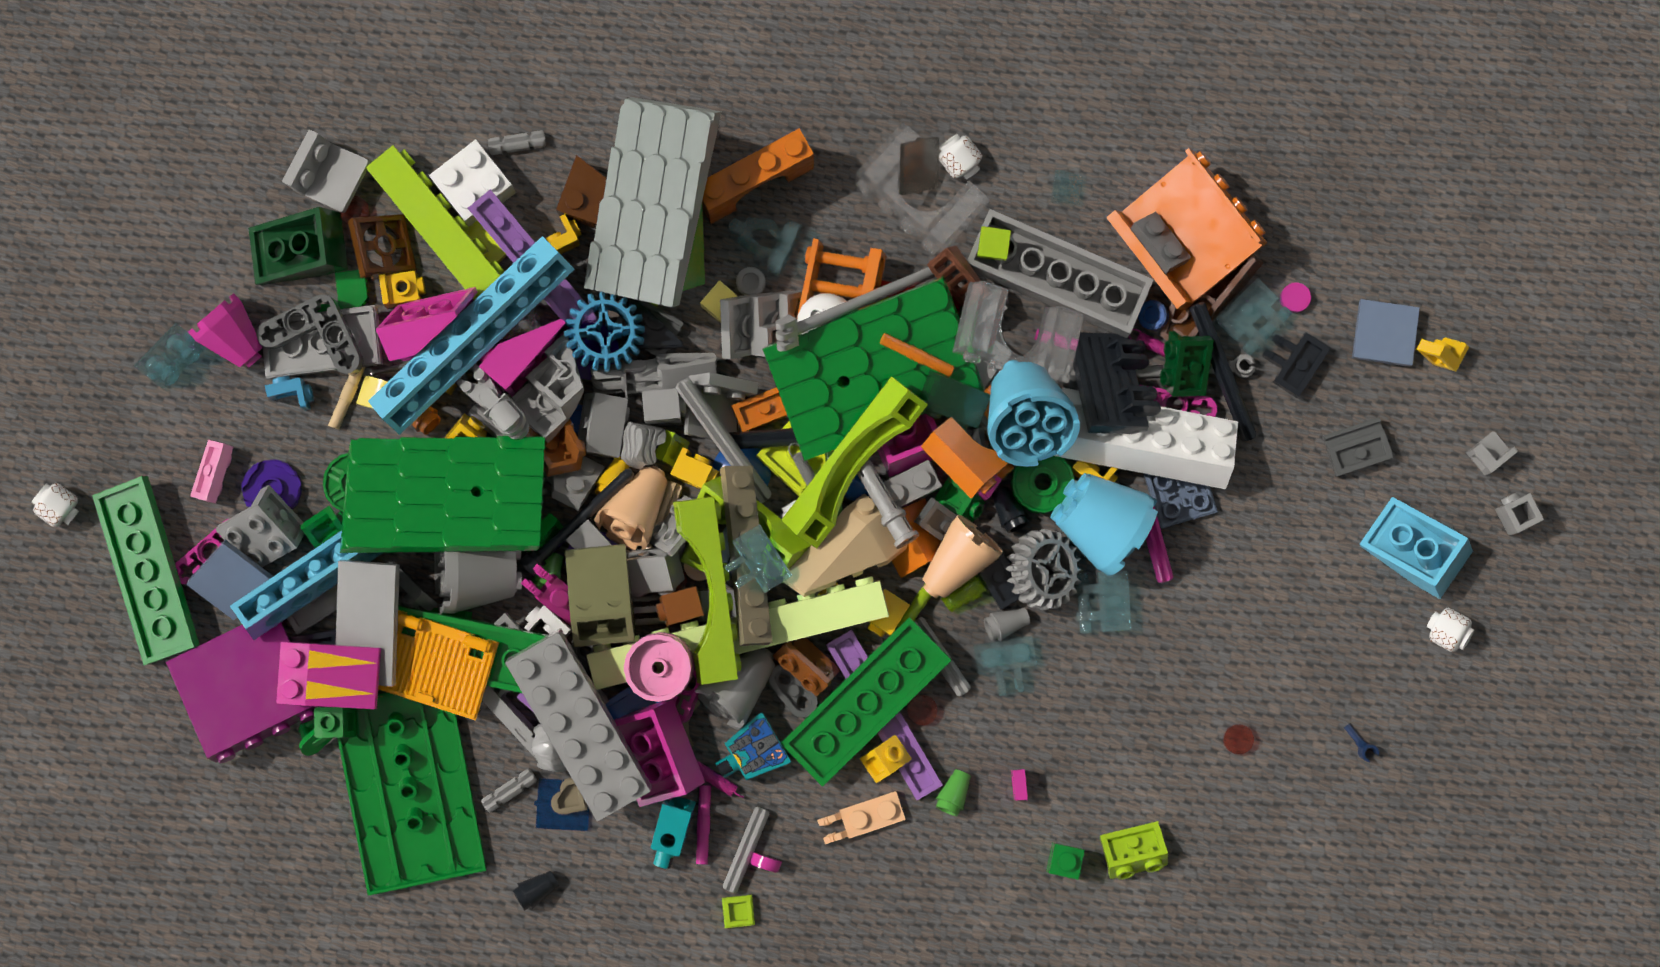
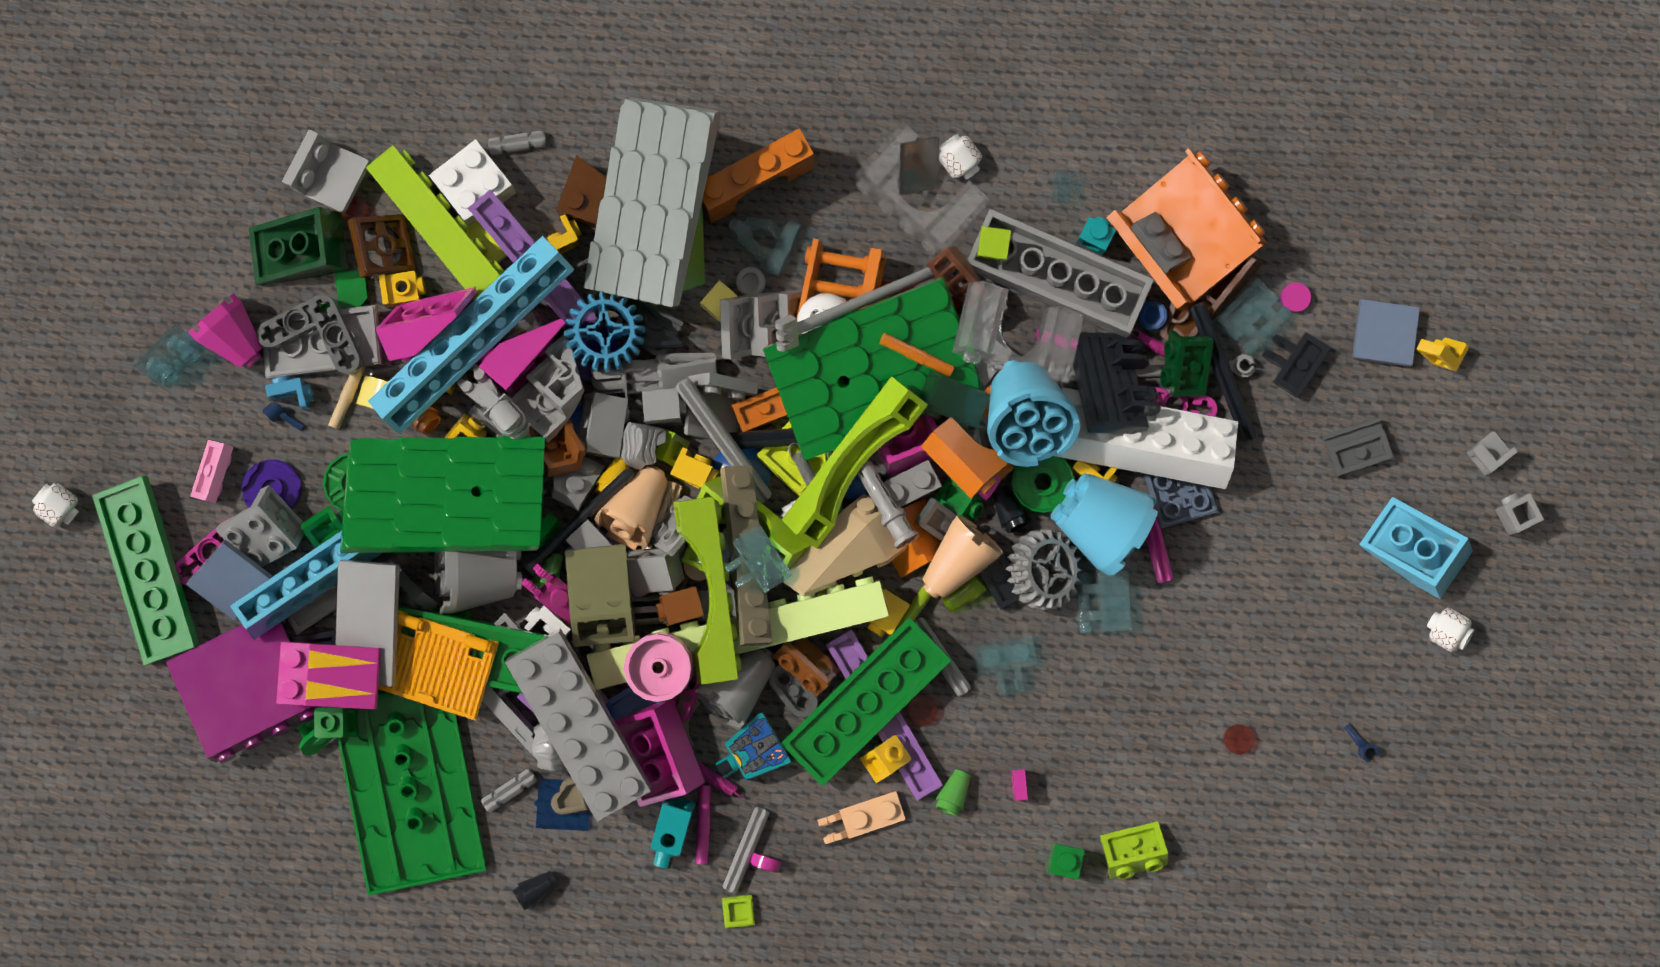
(274, 411): none -> dark blue hand
(1004, 623): light grey cone -> none
(1096, 235): none -> teal brick

